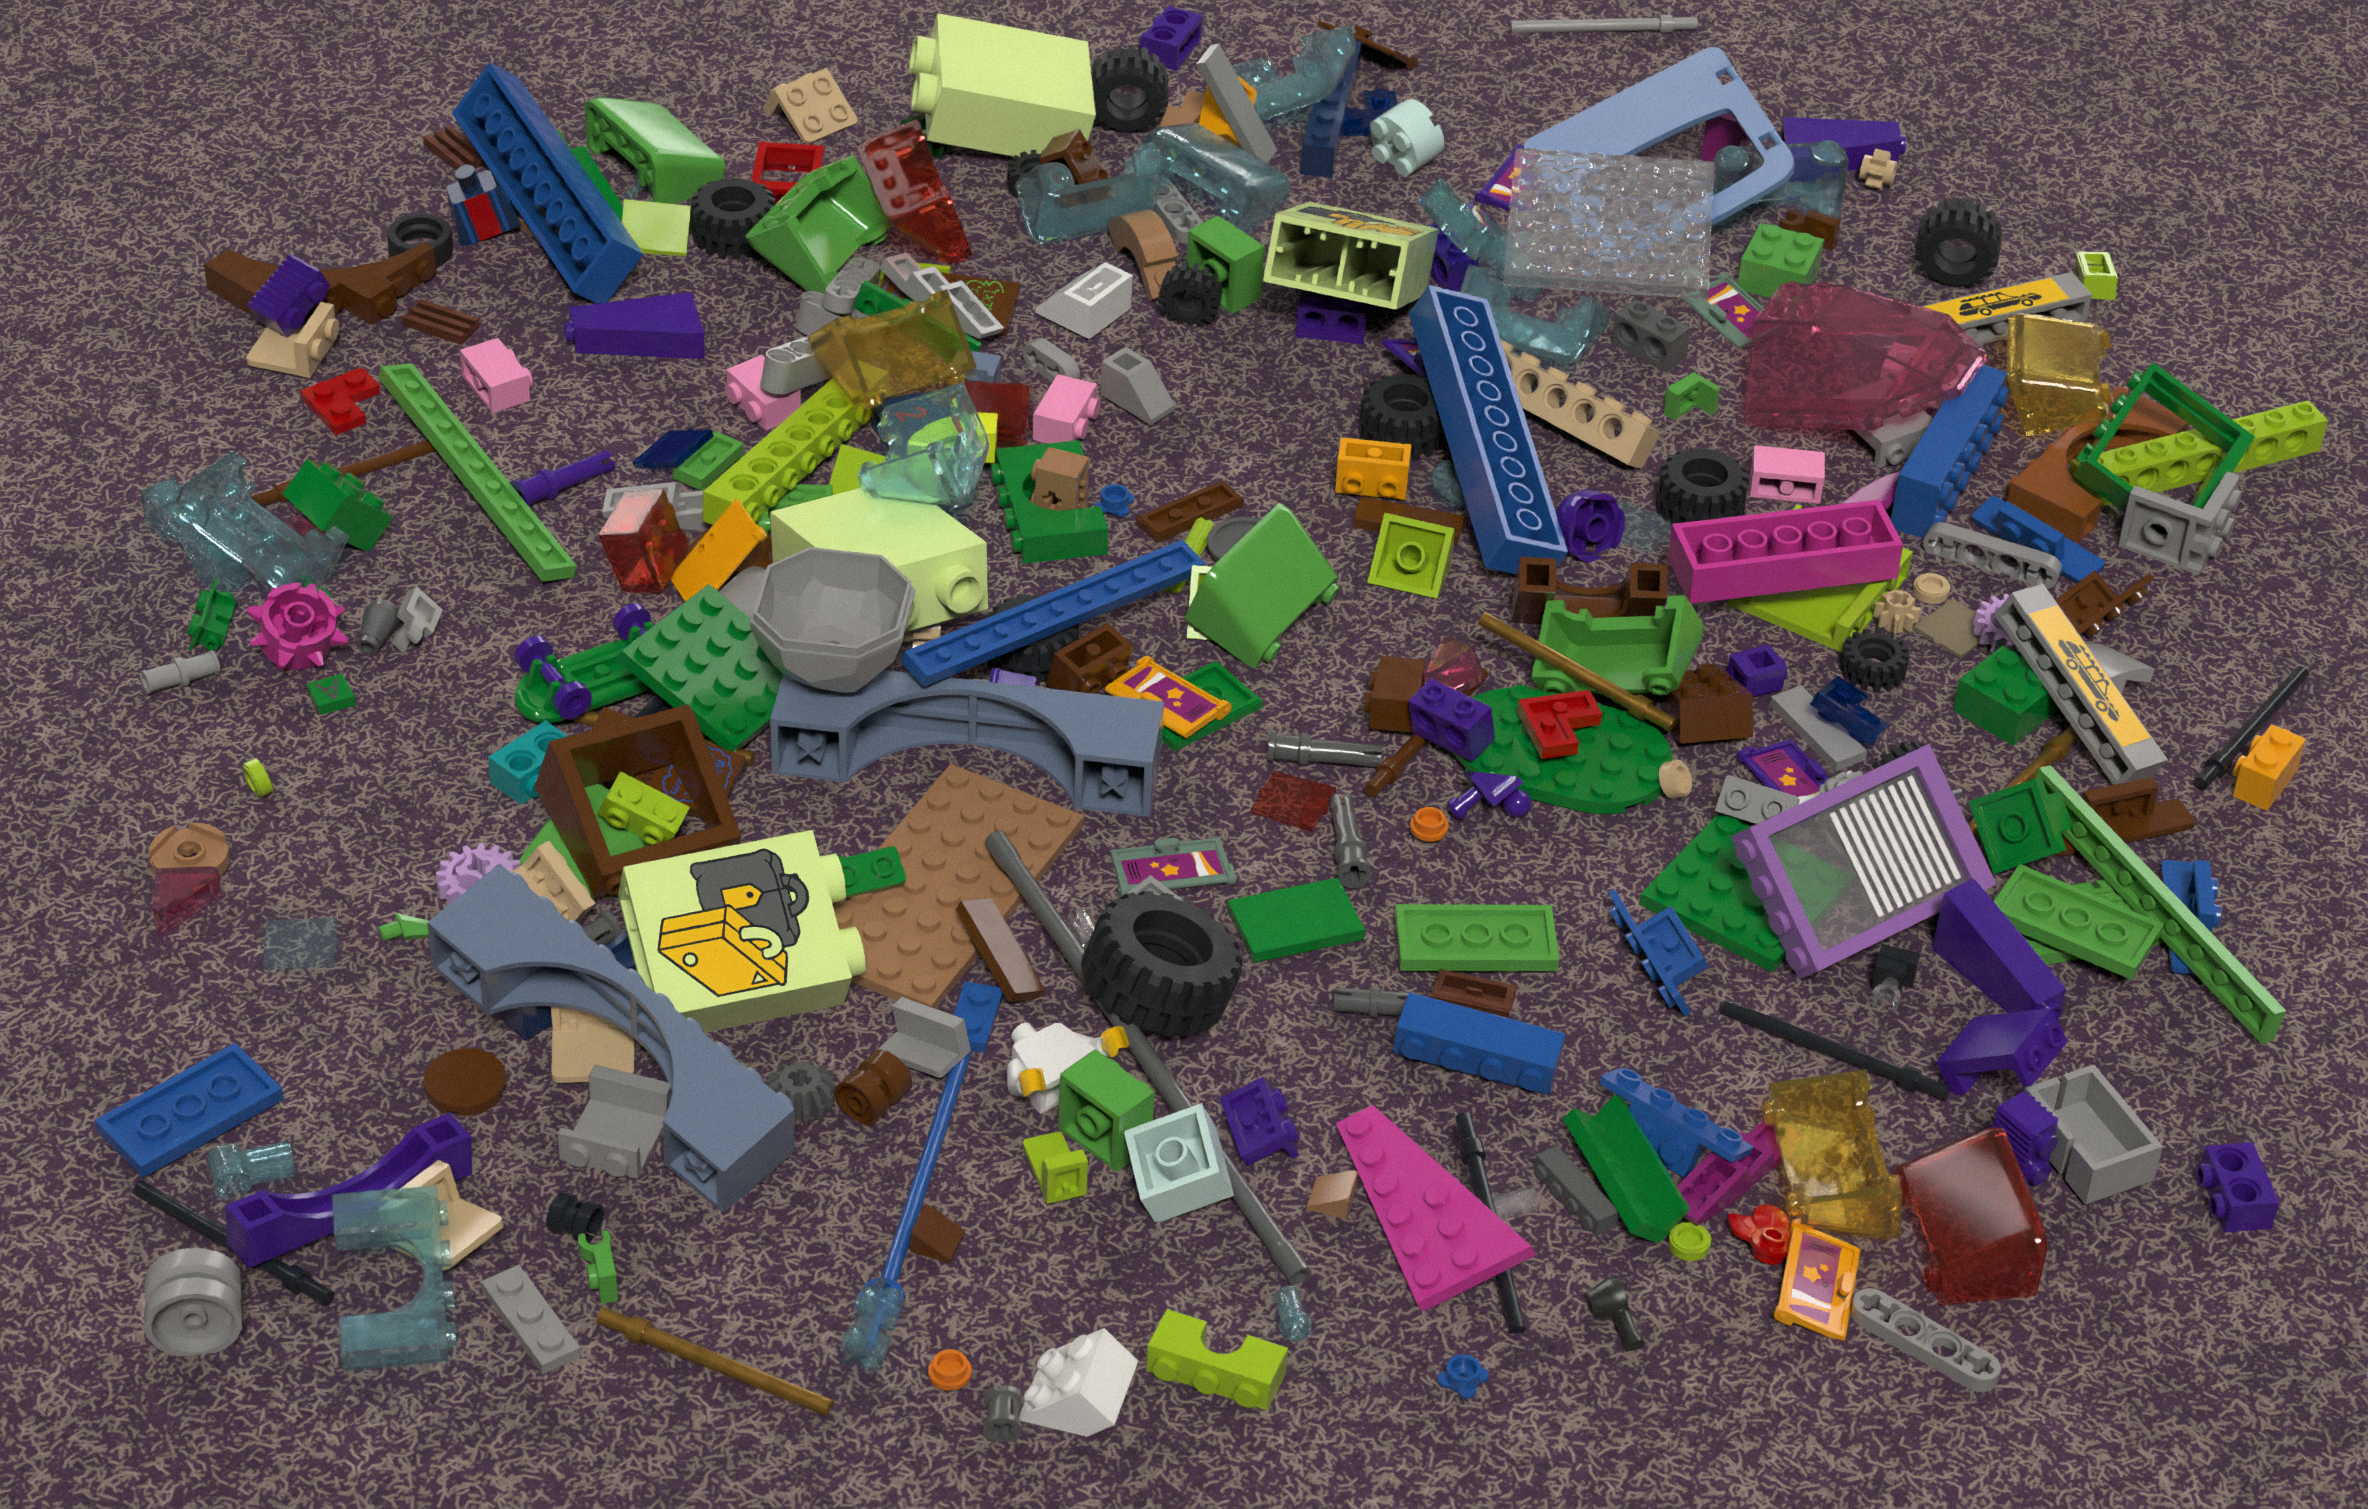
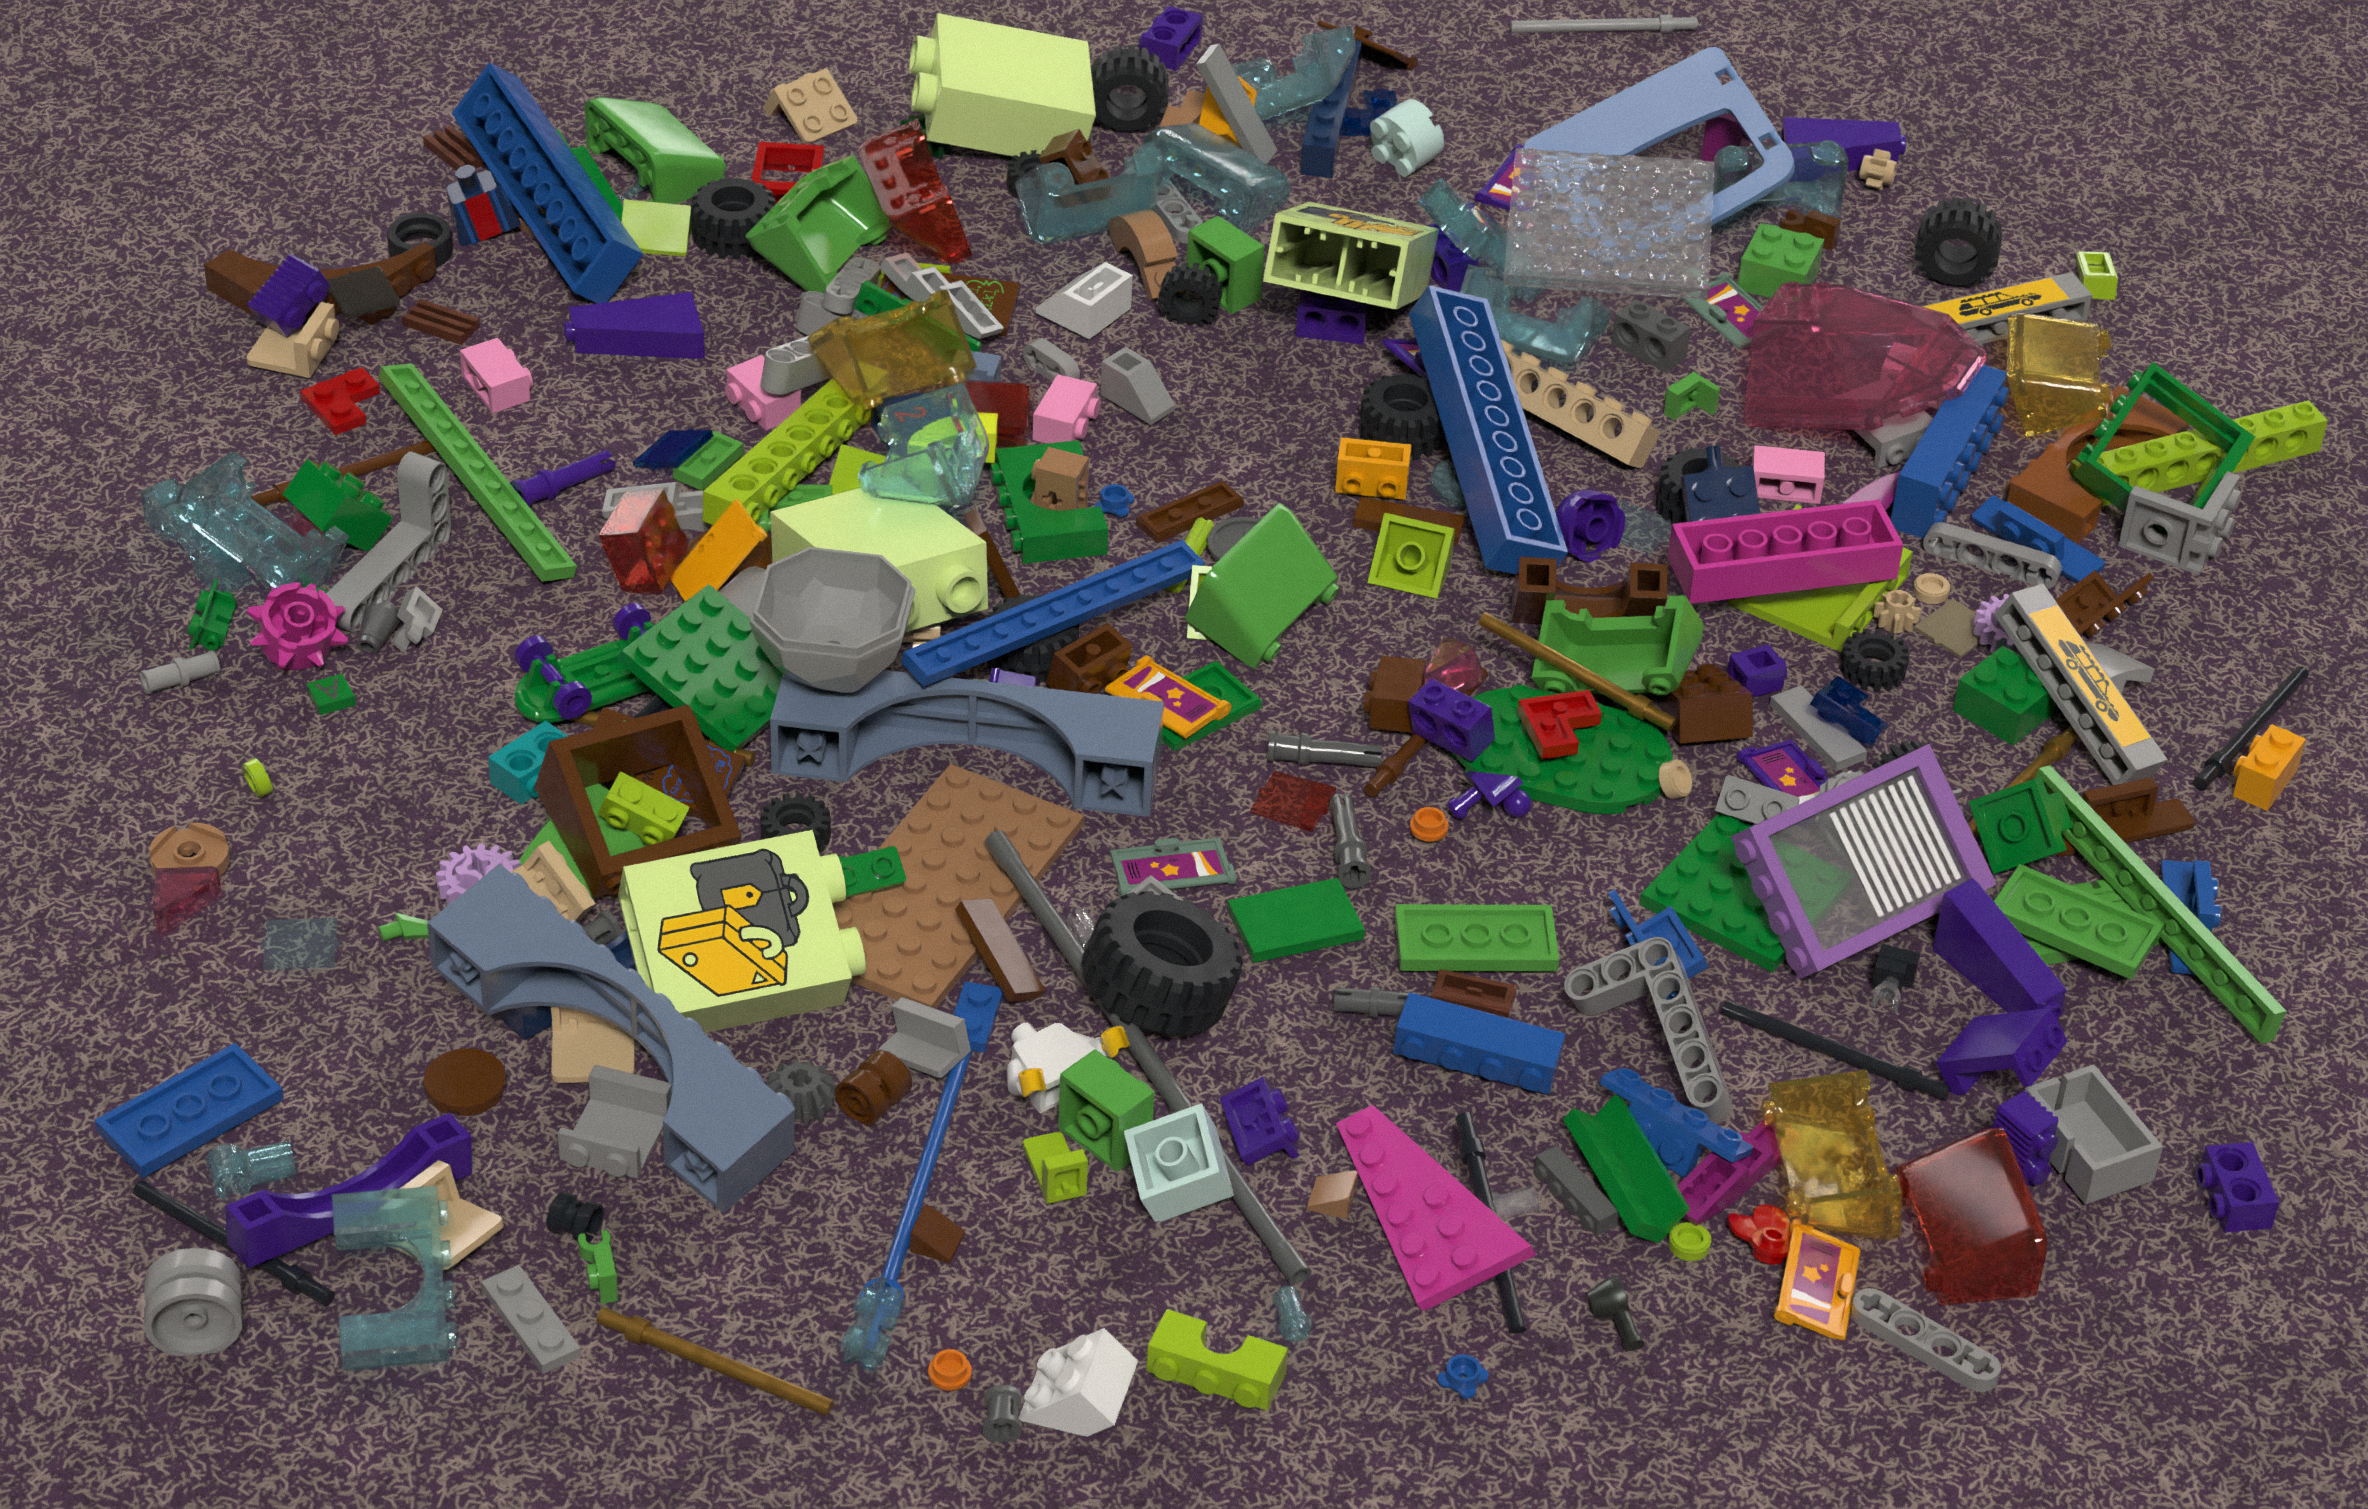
(362, 292): none -> clear smoke piece
(412, 541): none -> light grey beam
(796, 812): none -> black tyre
(993, 556): none -> reddish brown tile
(1673, 1013): none -> light grey beam
(1719, 490): none -> dark blue plate

